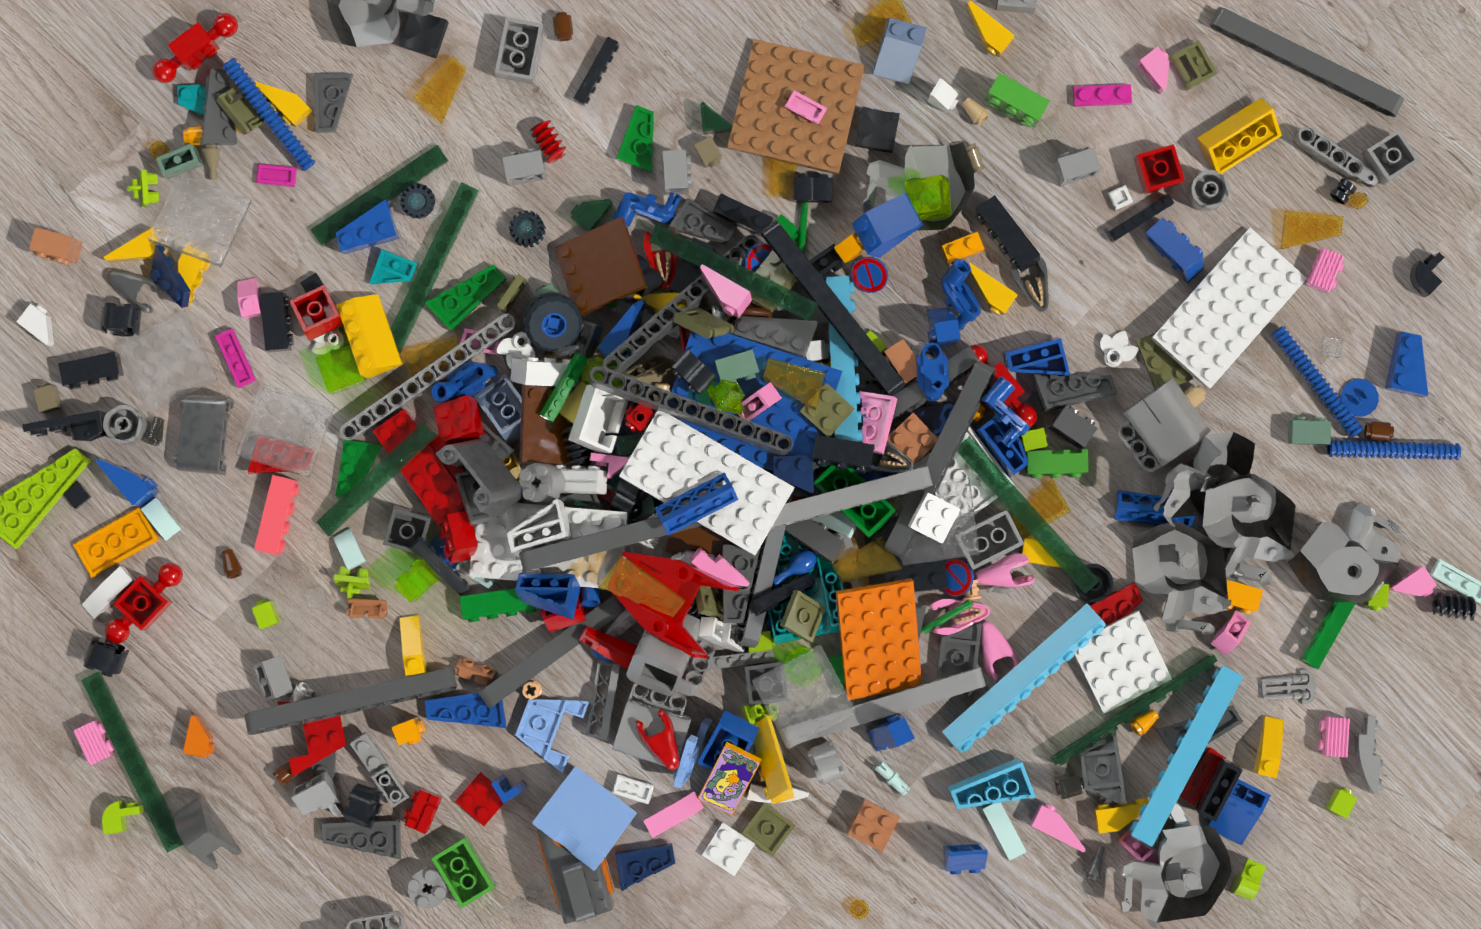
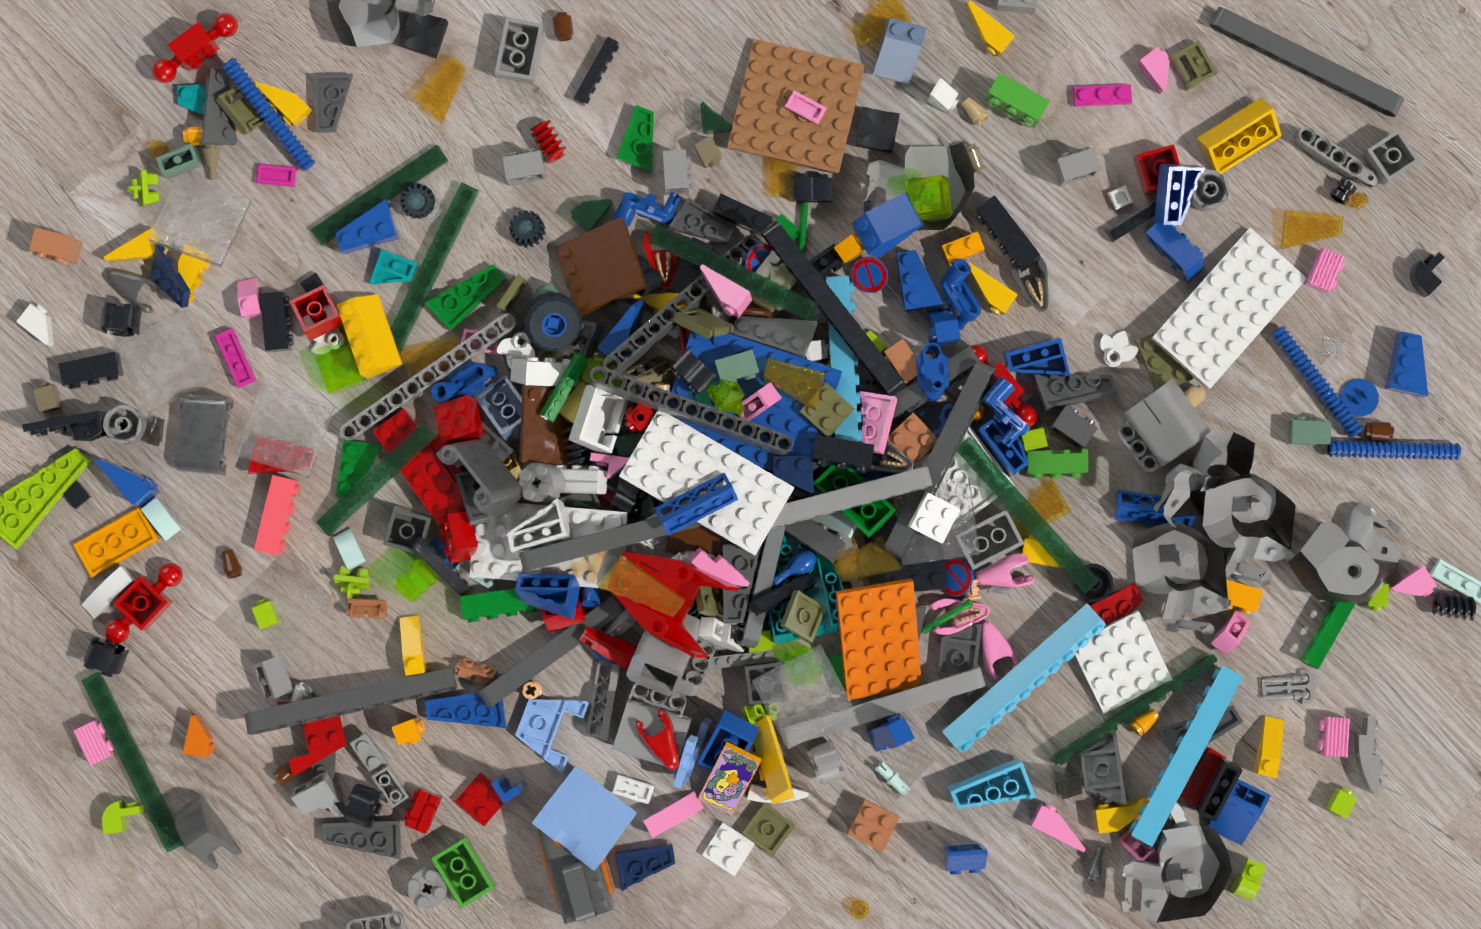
(915, 283): none -> blue wedge
(1004, 830): light aqua tile -> none
(1174, 192): none -> blue wedge

